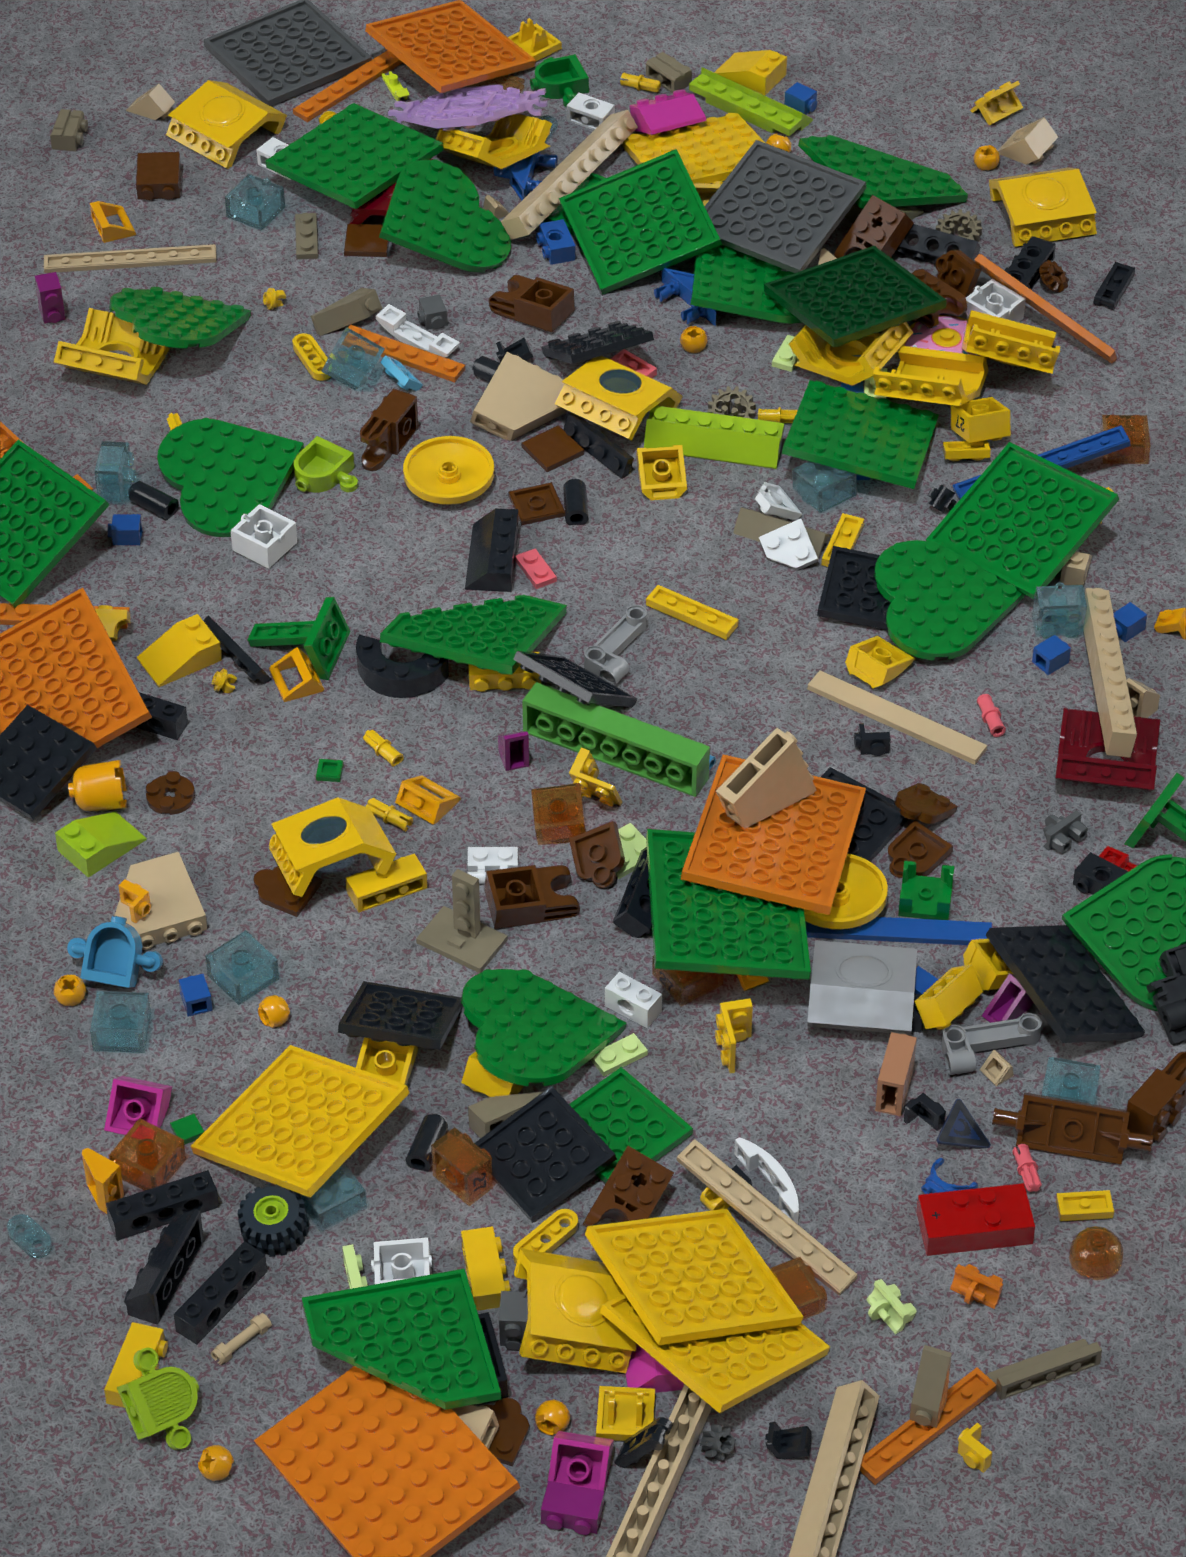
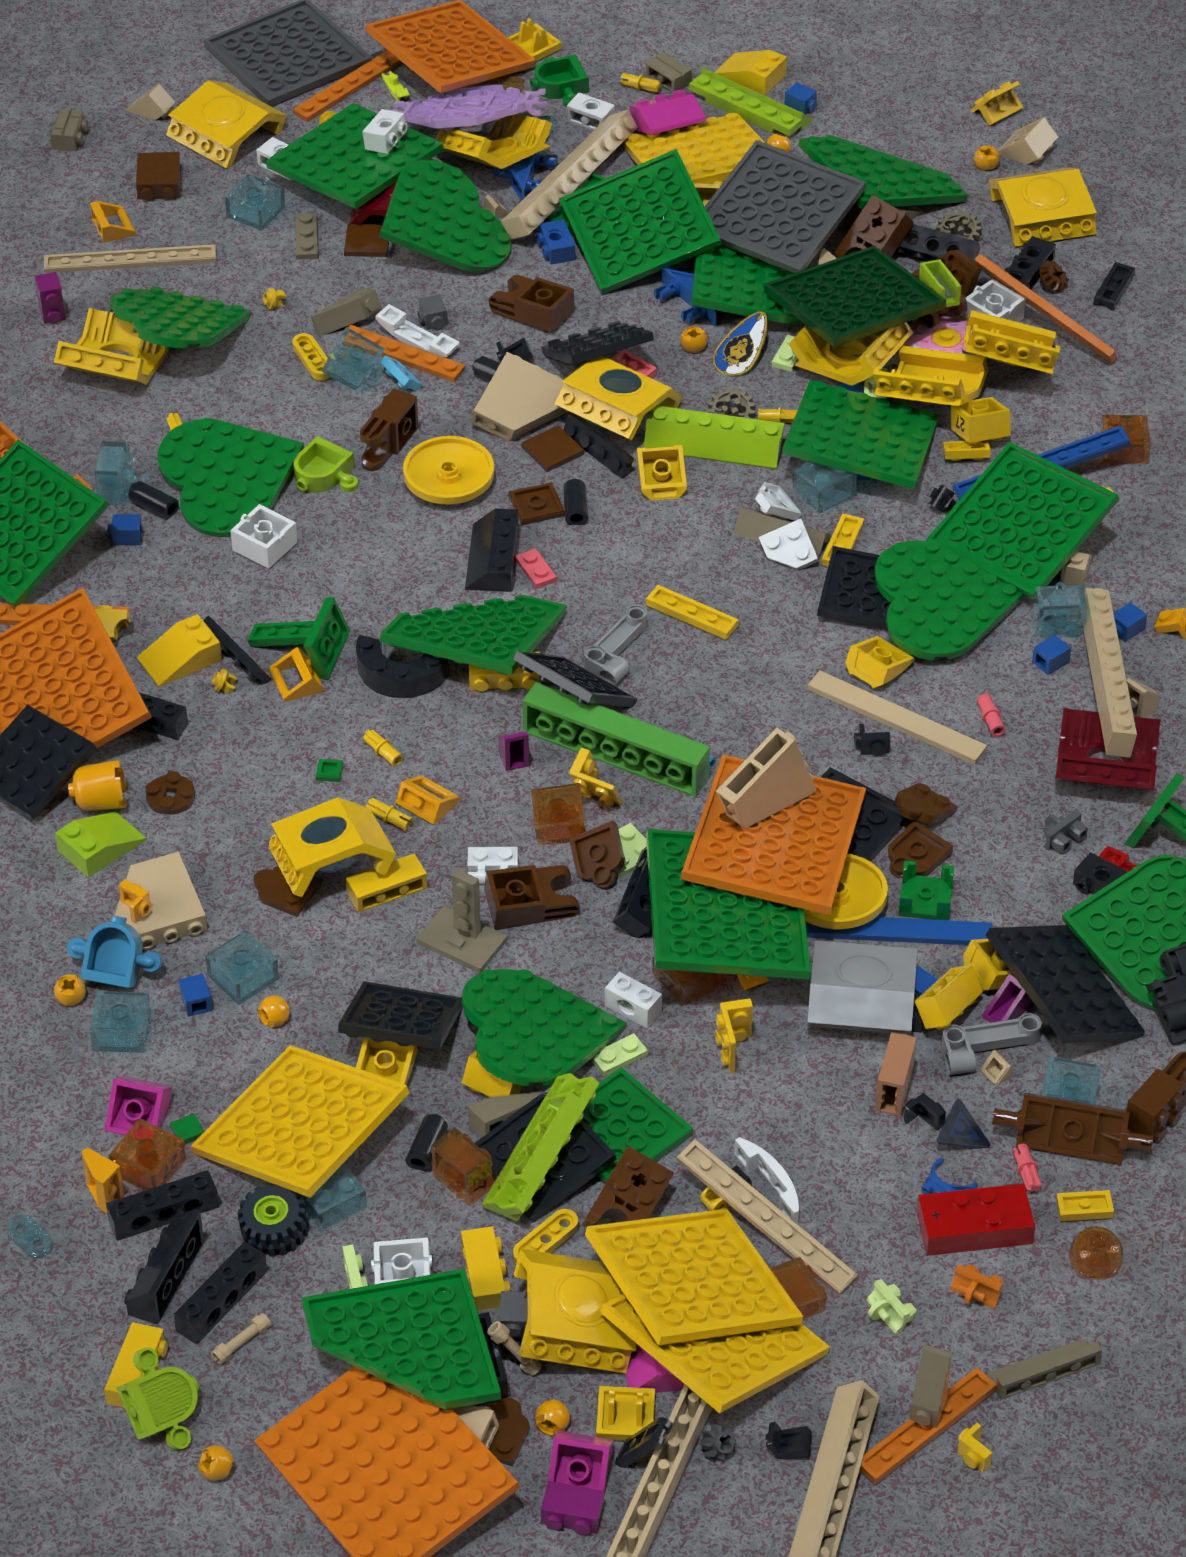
(384, 131): none -> white brick
(500, 1334): none -> tan bar
(540, 1145): none -> lime slope
(741, 346): none -> shield
(941, 280): none -> lime window

